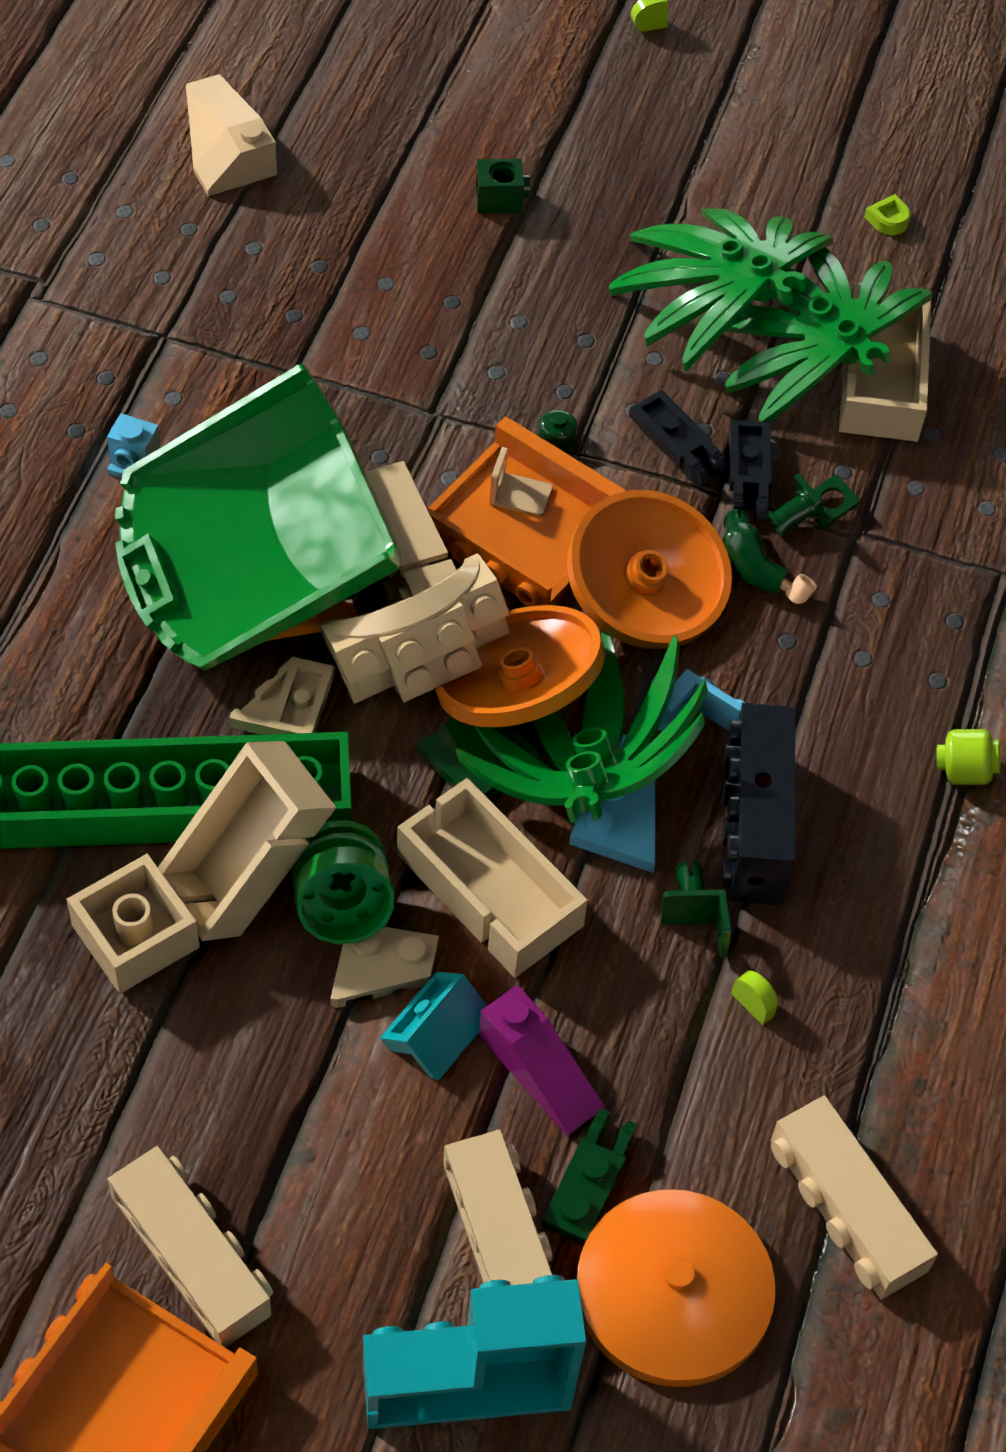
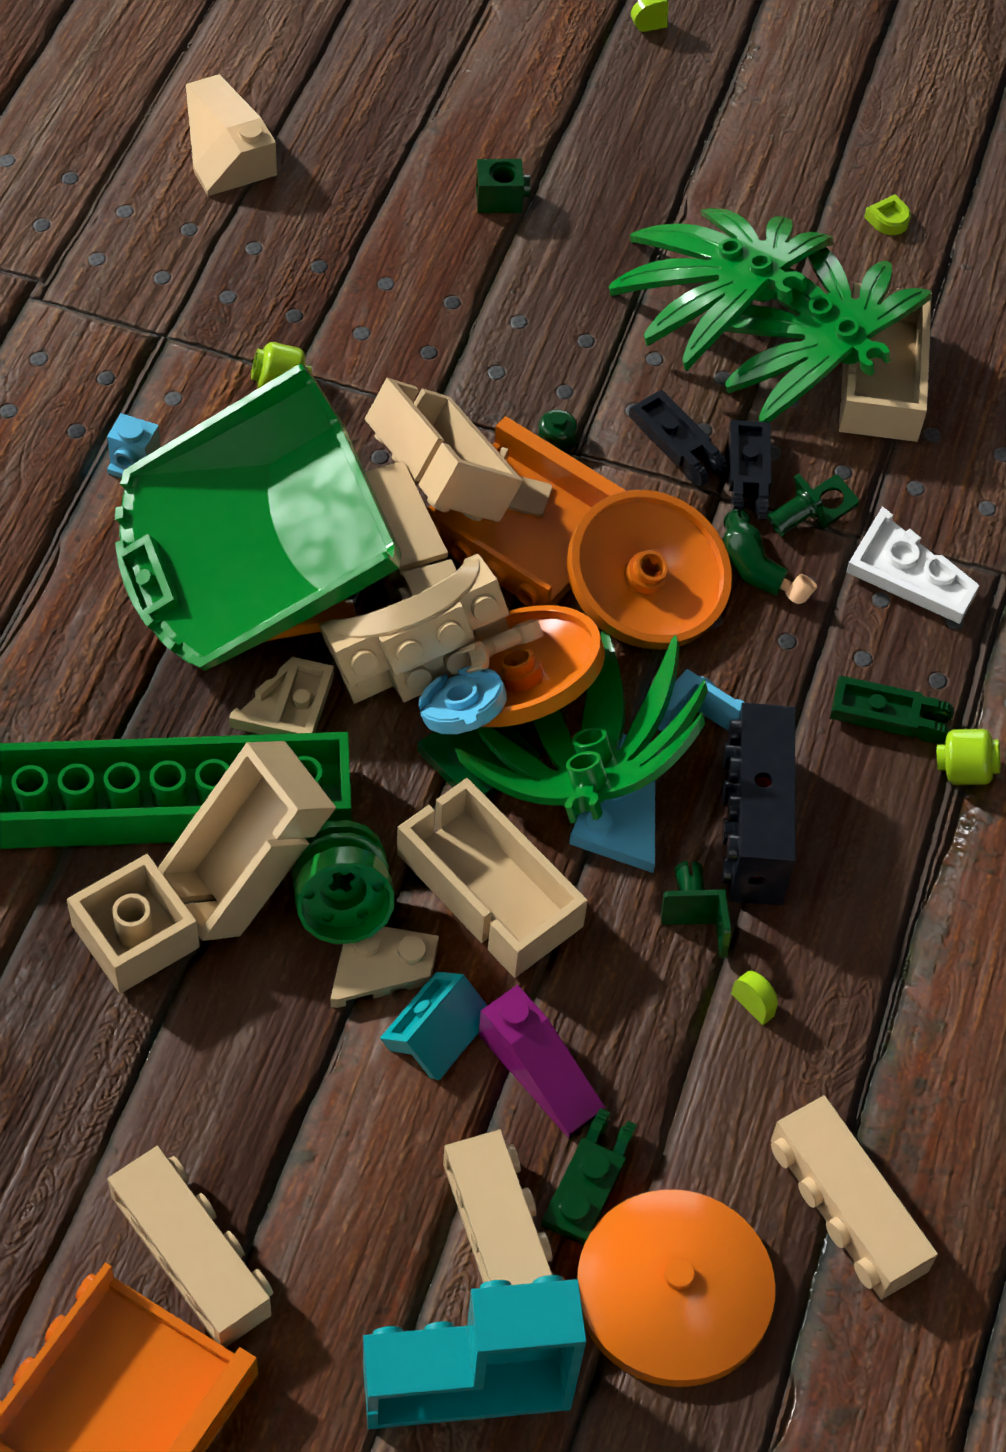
(275, 361): none -> lime head
(443, 451): none -> tan piece
(481, 696): none -> medium azure tile
(482, 651): none -> tan arm
(891, 709): none -> dark green hinge
(904, 567): none -> white wing

